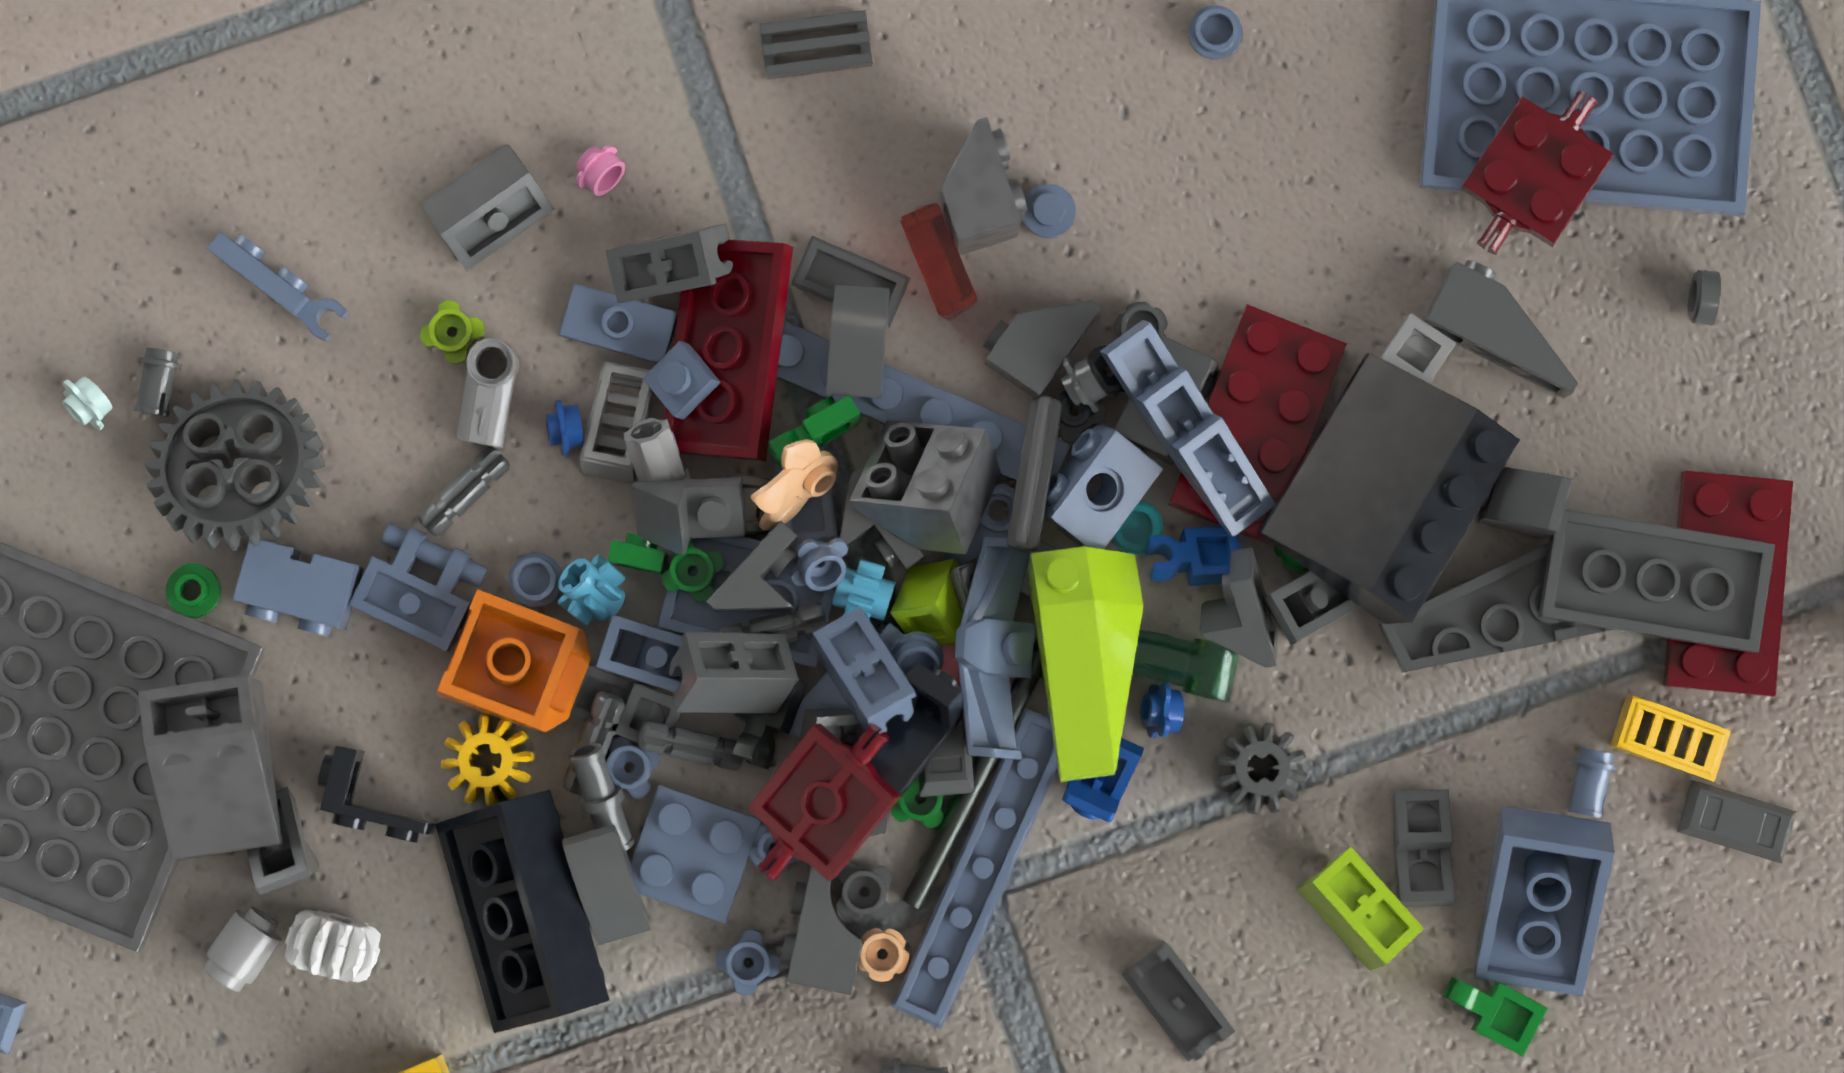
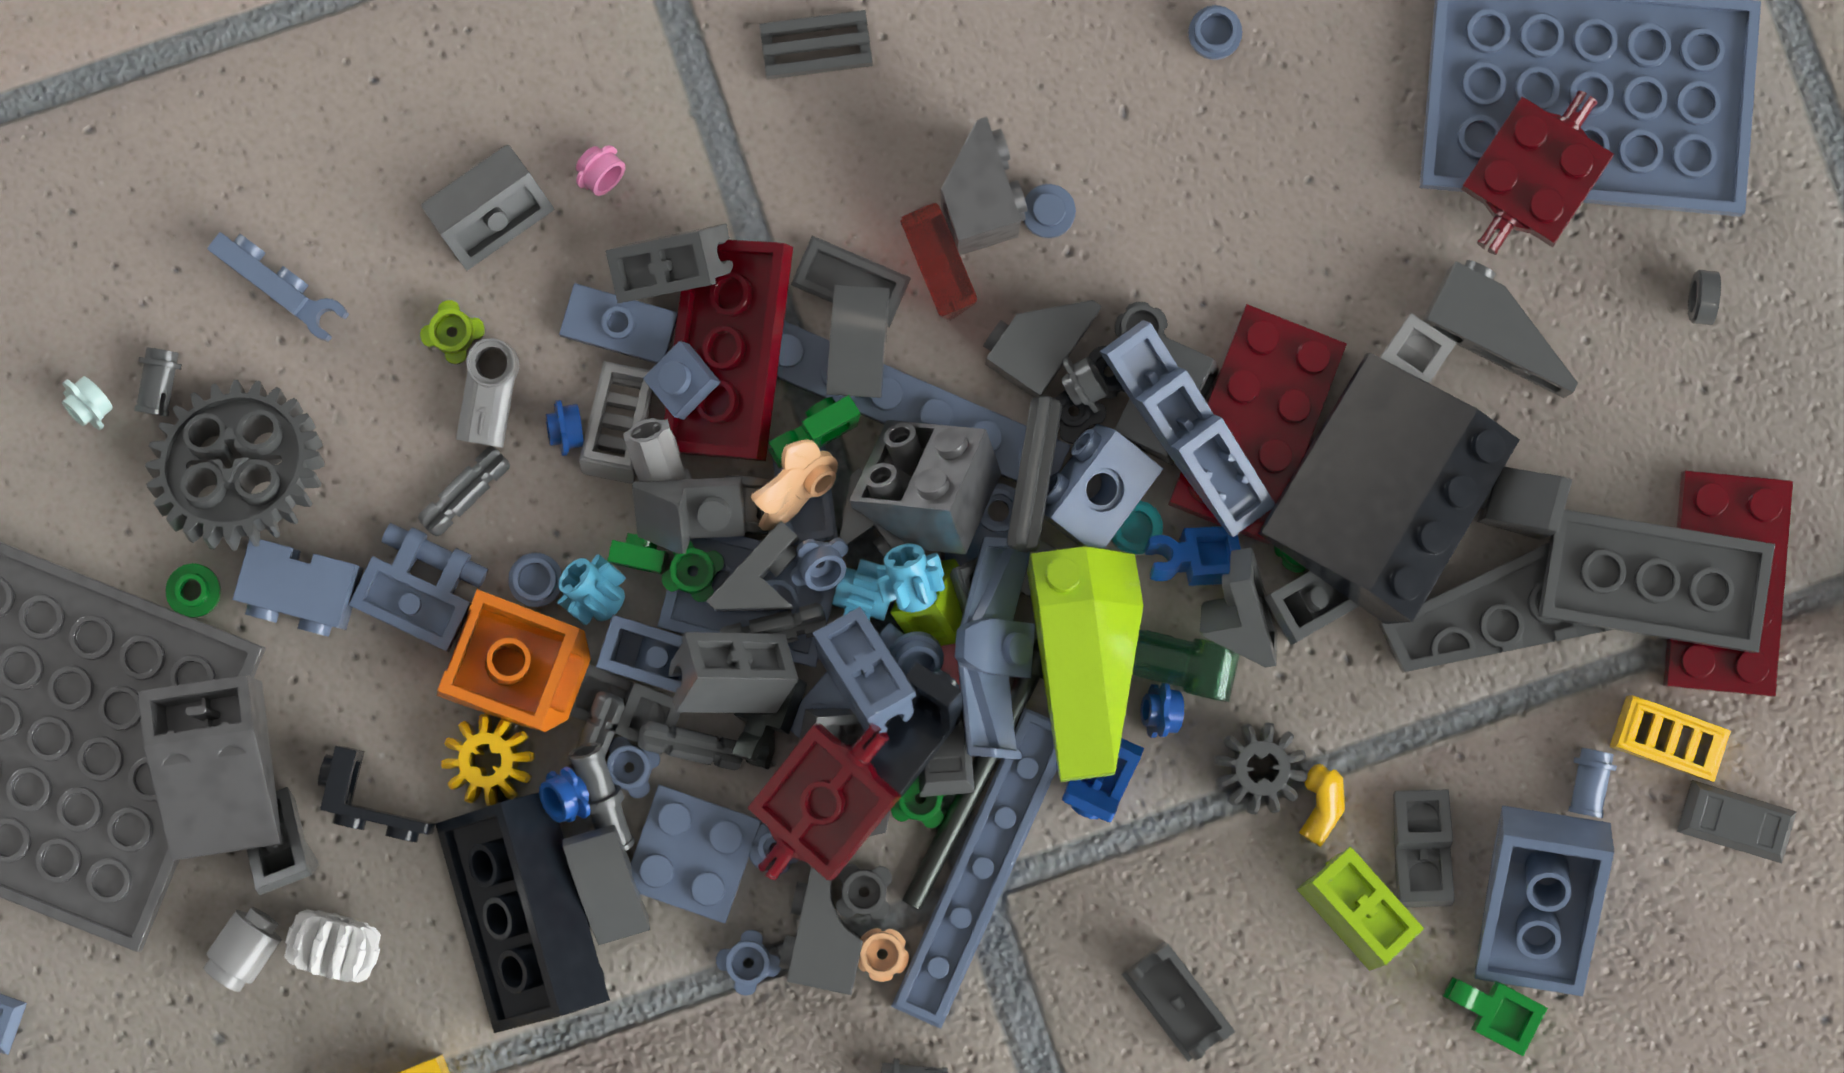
(564, 796): none -> blue plate
(910, 578): none -> medium azure gear
(1329, 803): none -> yellow arm

